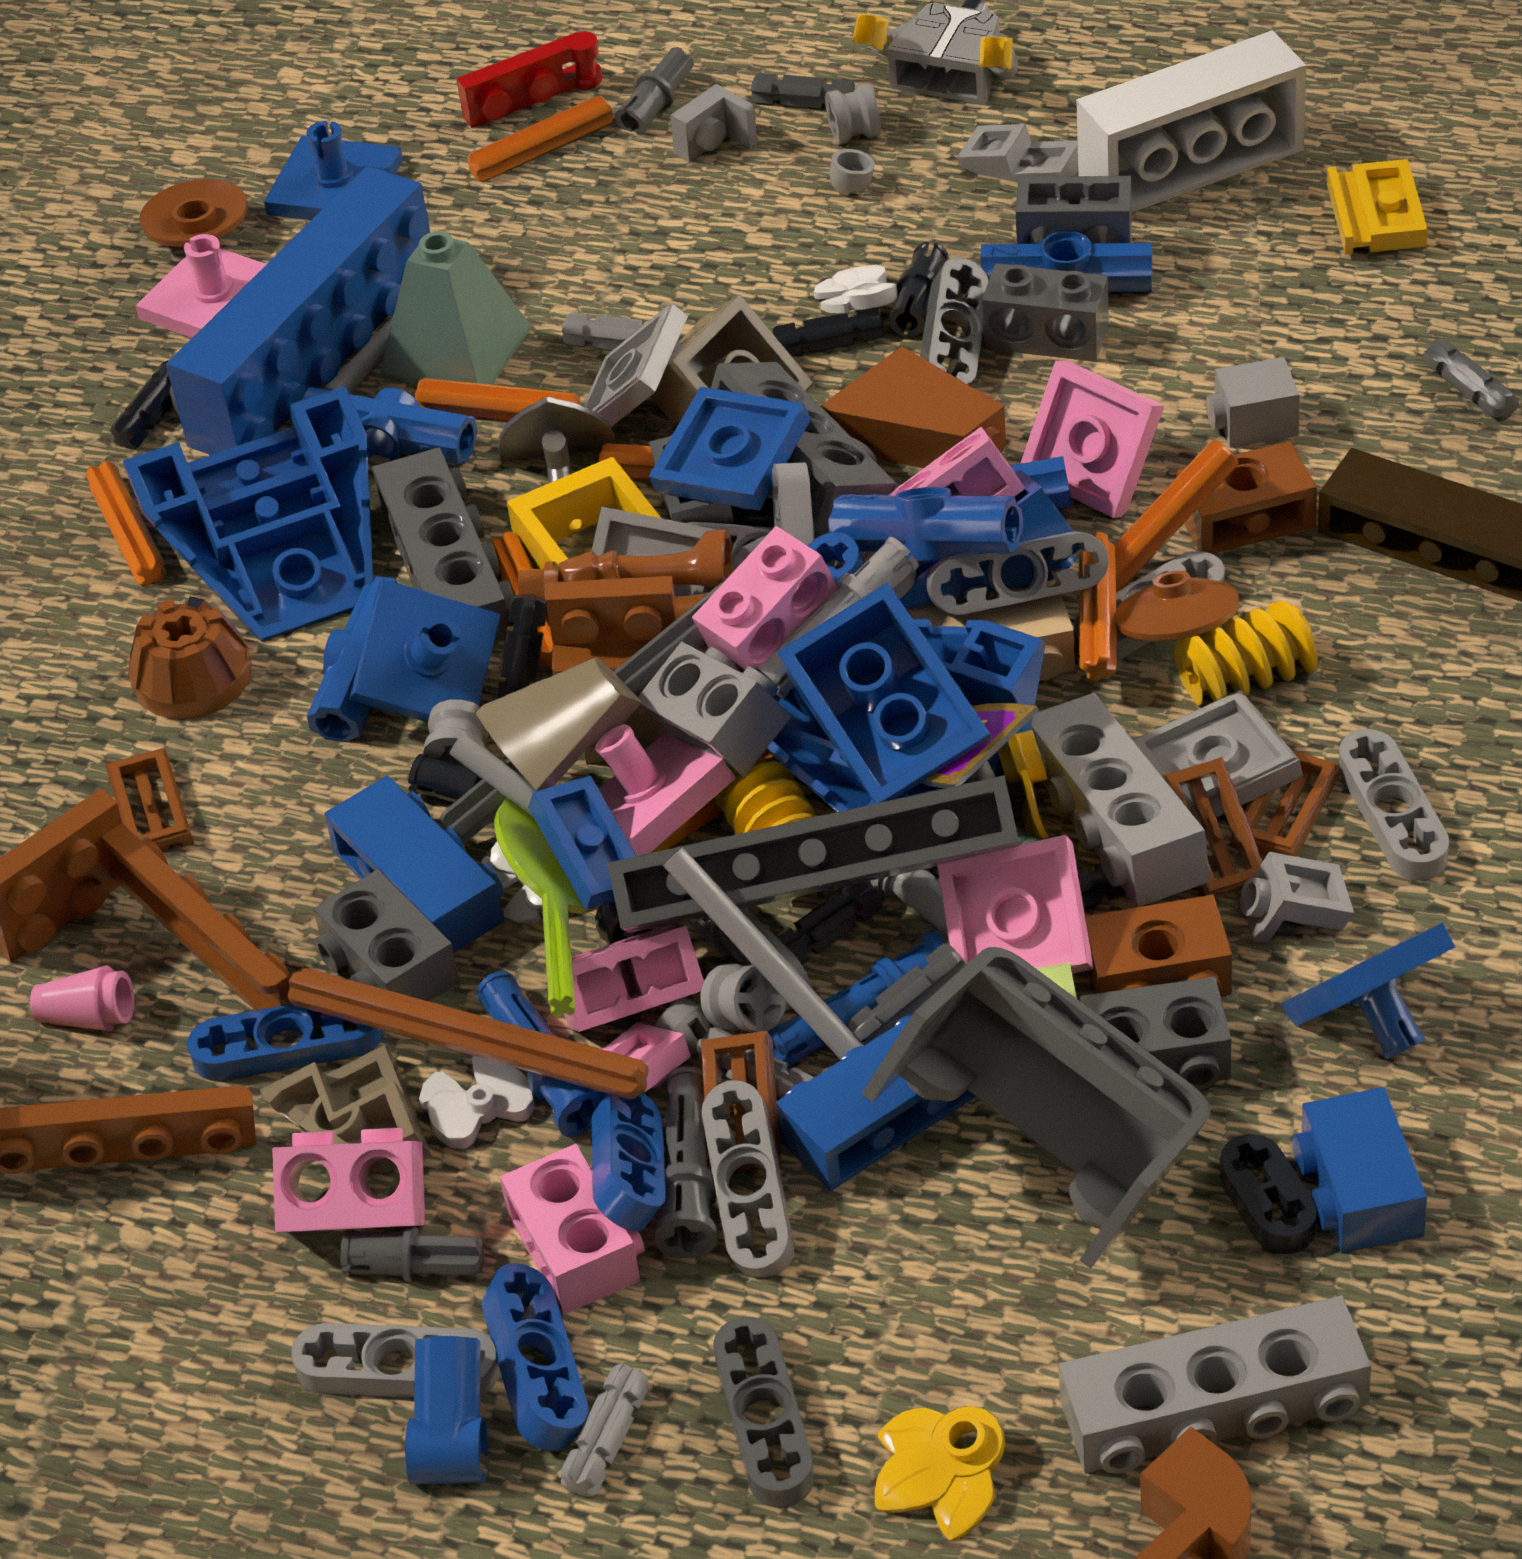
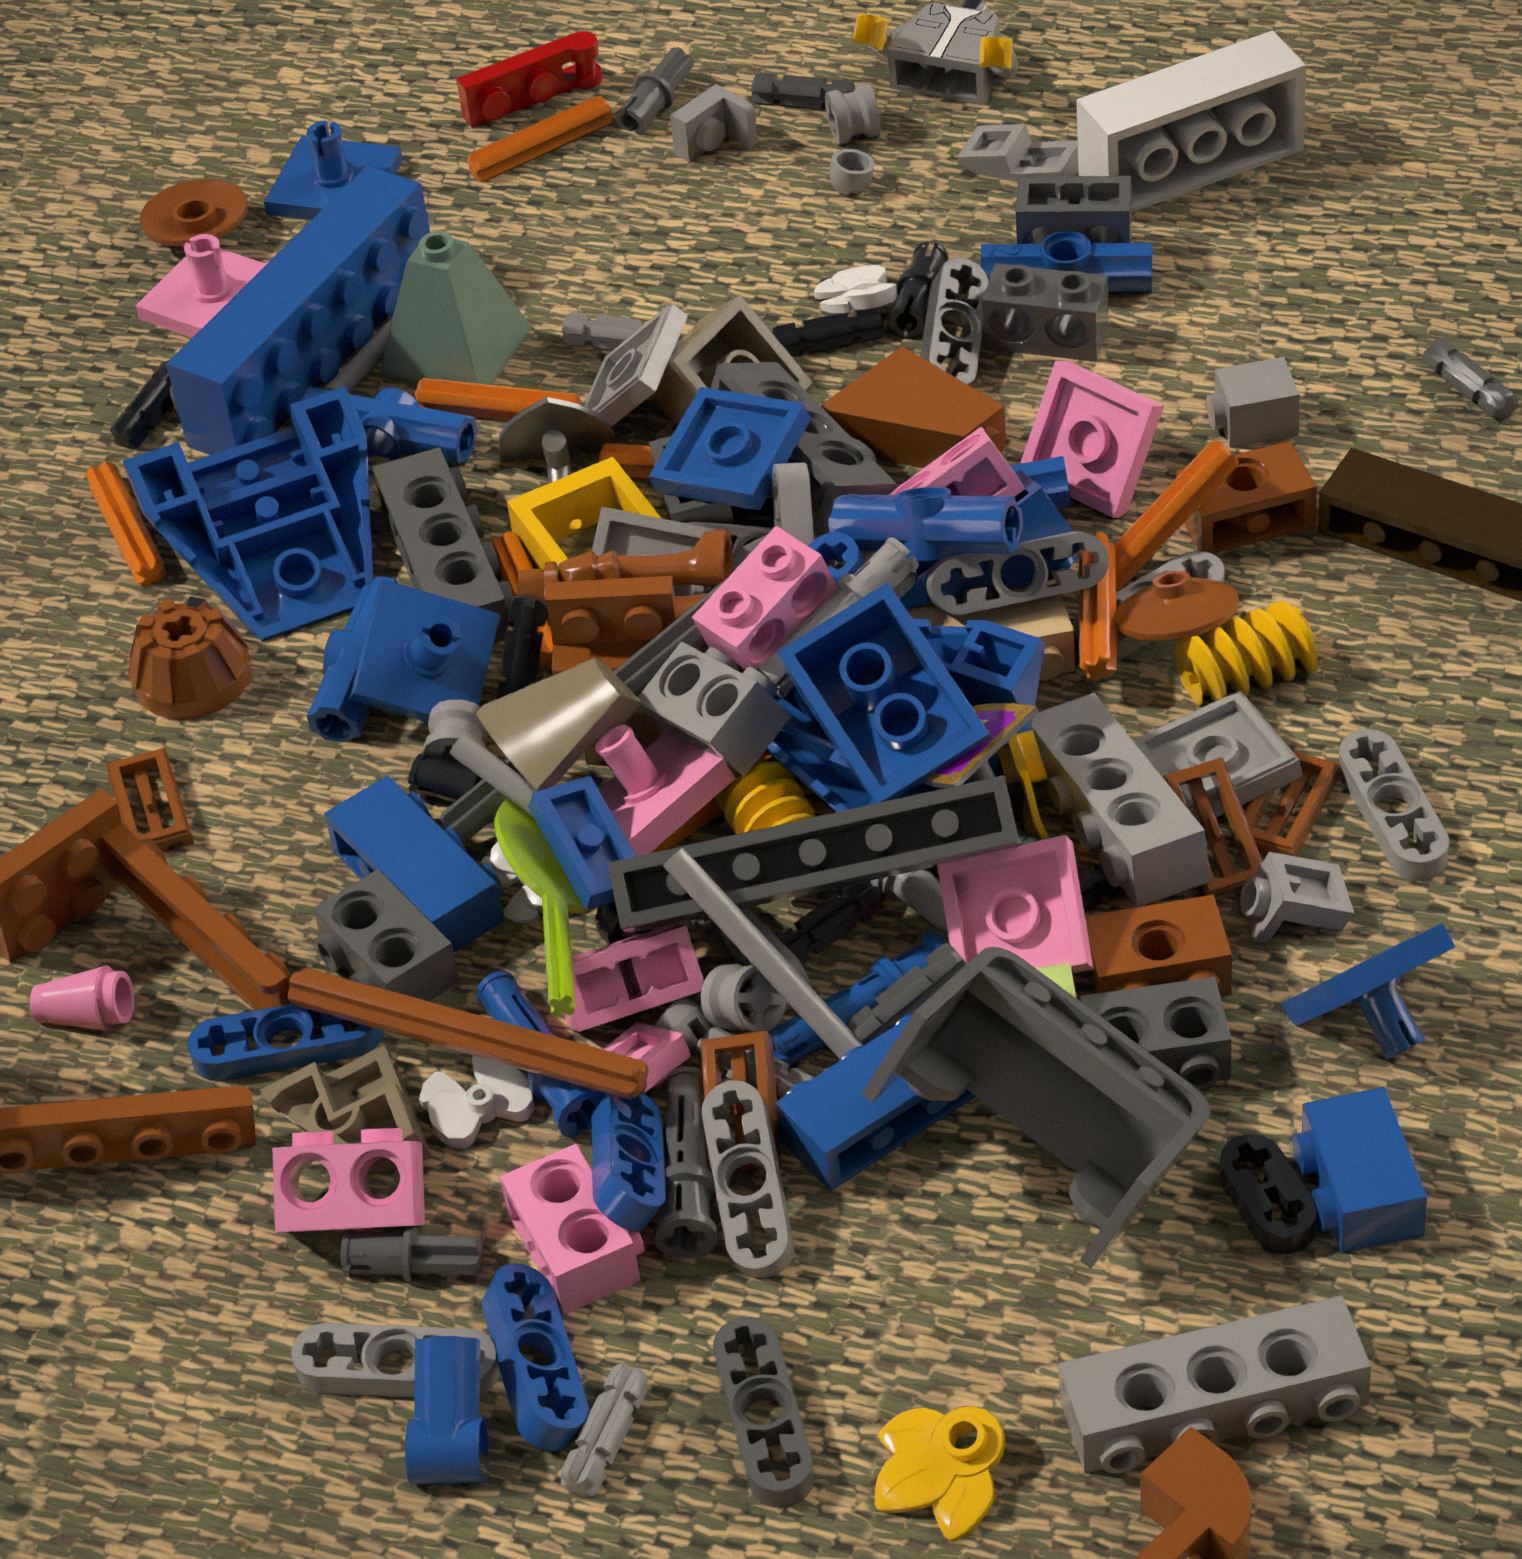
(1377, 207): yellow plate -> none

